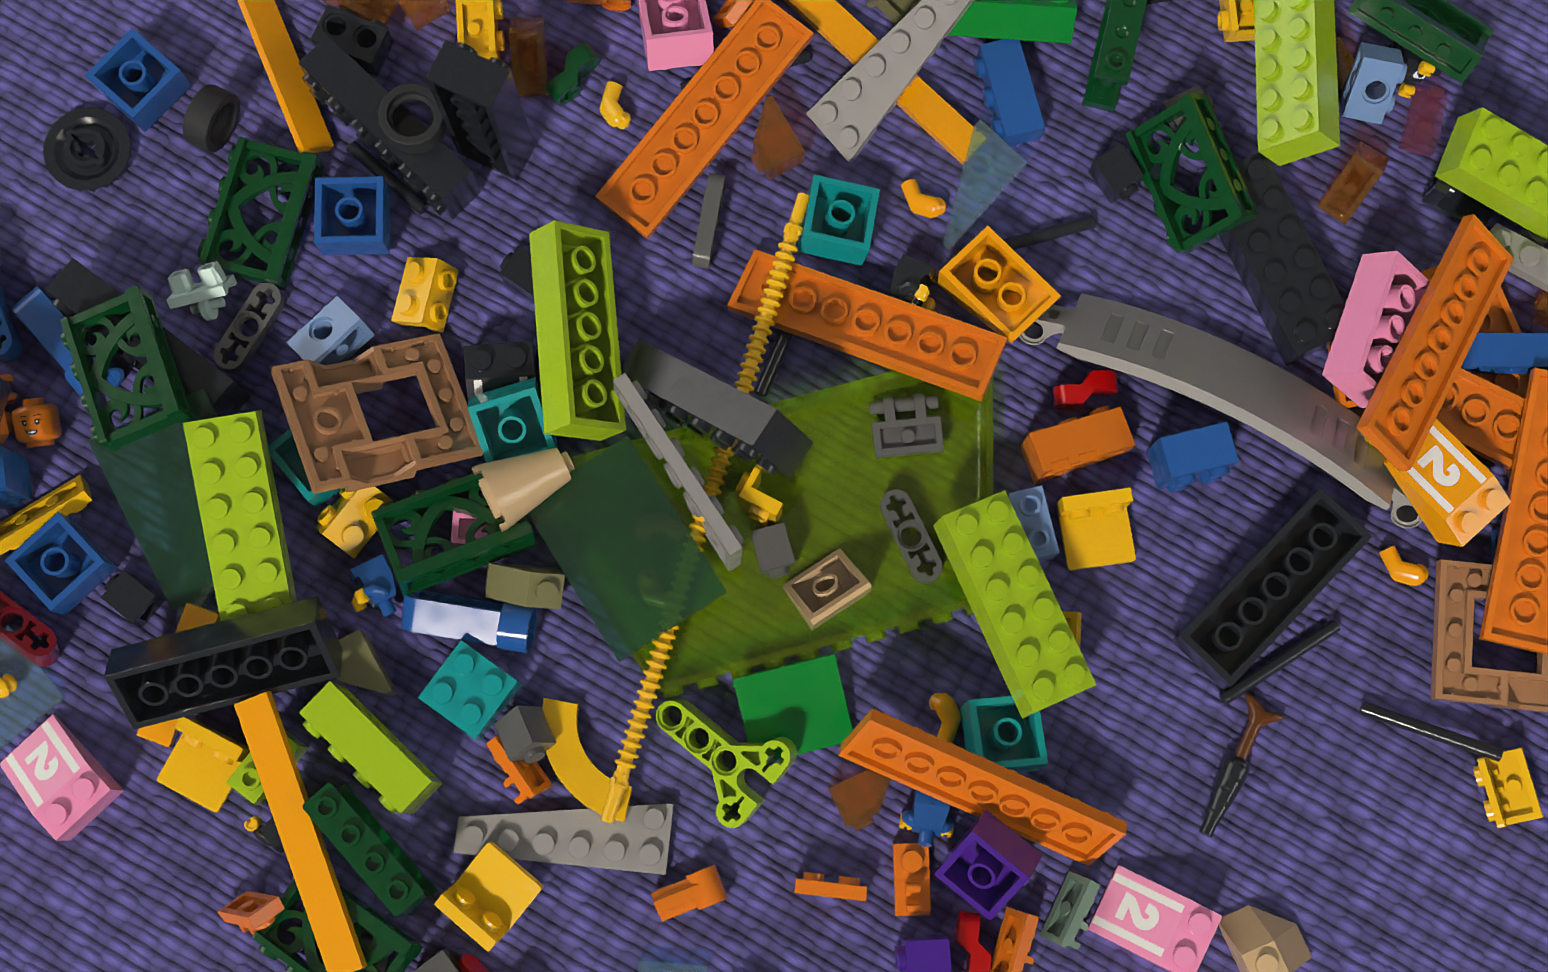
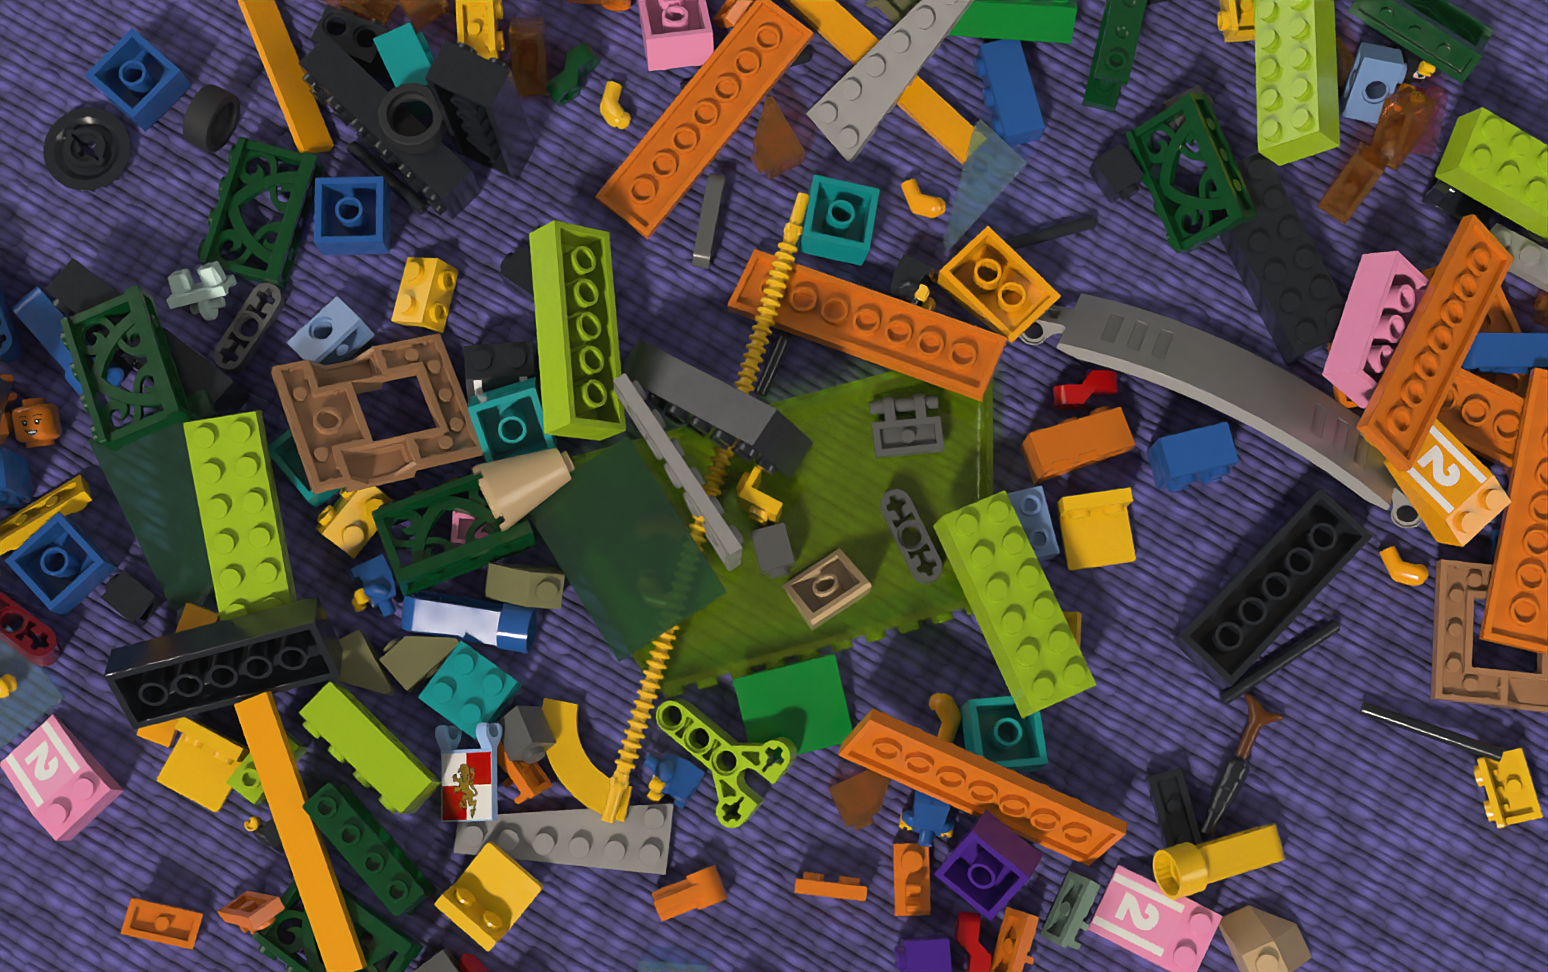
(161, 923): none -> orange plate
(407, 61): none -> teal brick
(416, 658): none -> olive slope
(469, 774): none -> flag
(673, 777): none -> blue piece
(1173, 808): none -> black plate
(1190, 867): none -> yellow beam
(1402, 124): none -> clear orange slope

